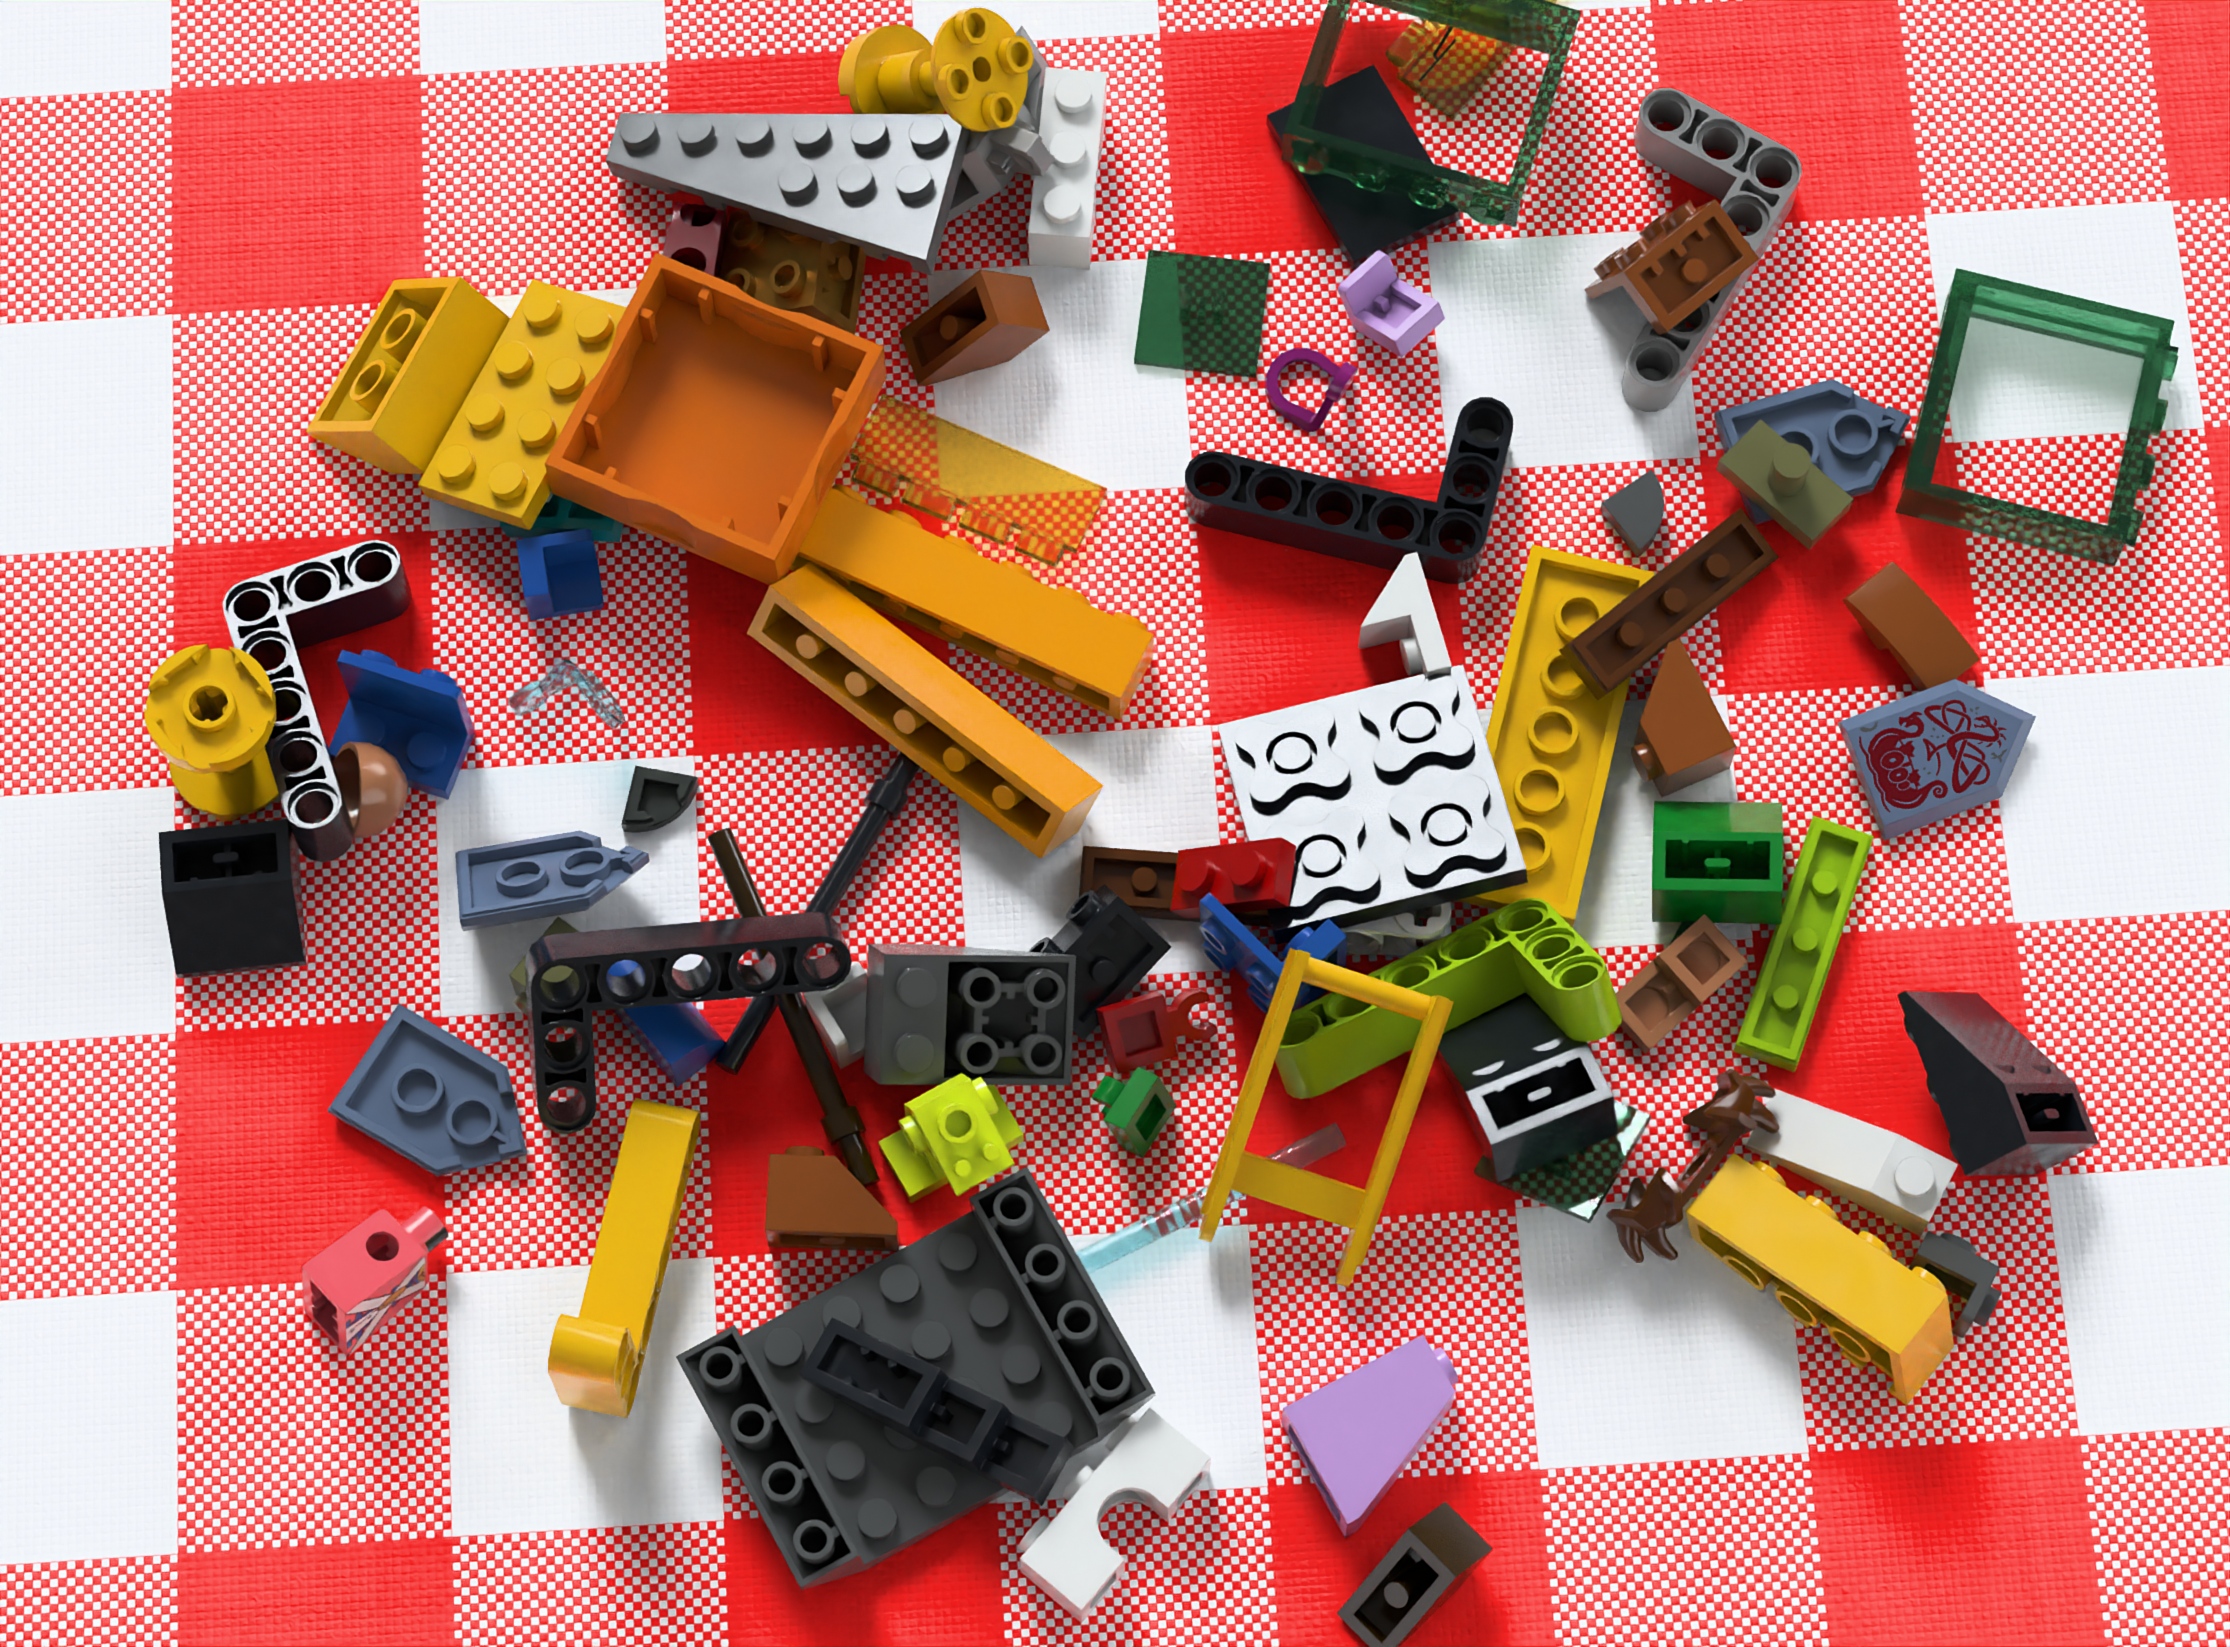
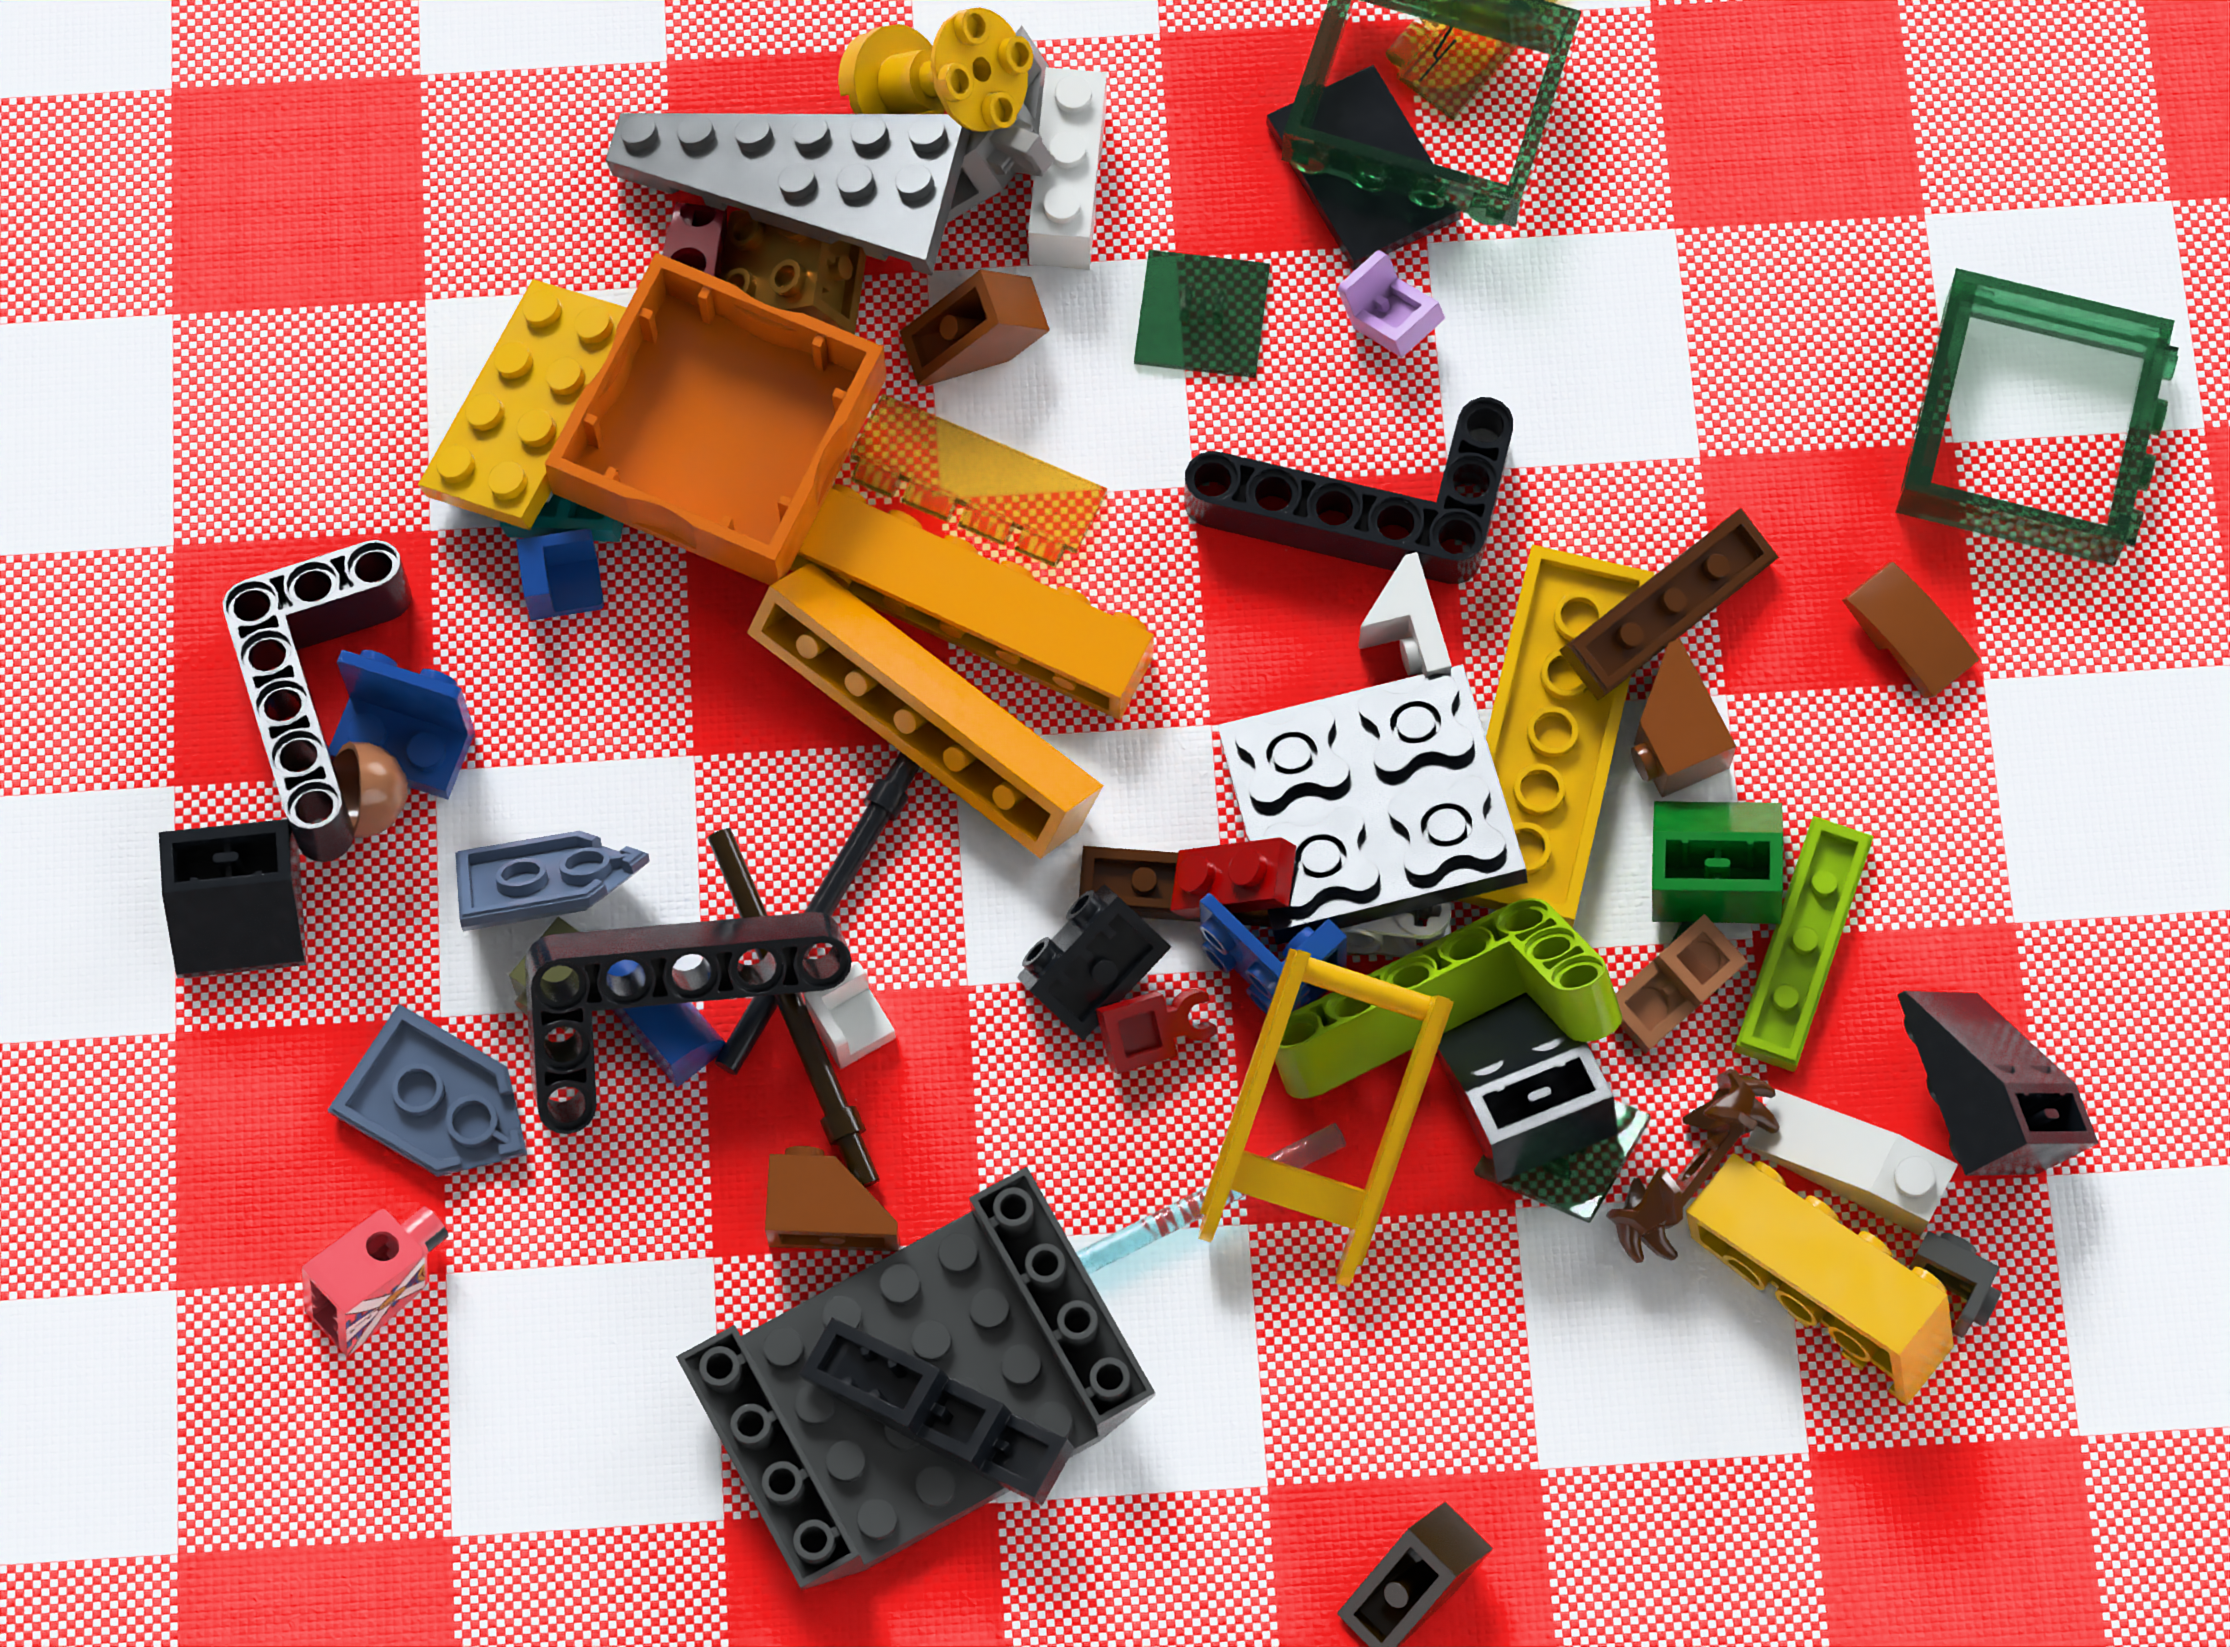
(212, 723): yellow piece -> none
(409, 373): yellow slope -> none
(593, 689): clear light blue piece -> none
(601, 1353): yellow beam -> none
(657, 798): pearl dark grey tile -> none
(952, 1137): neon yellow tile -> none
(969, 1014): dark grey slope -> none
(1135, 1110): green tile -> none
(1146, 1466): white arch -> none
(1294, 413): magenta piece -> none
(1370, 1426): lavender slope -> none
(1636, 512): dark grey tile -> none
(1676, 263): dark orange bracket -> none
(1743, 200): light grey beam -> none
(1785, 484): olive tile -> none
(1840, 430): sand blue tile -> none
(1934, 754): sand blue tile -> none

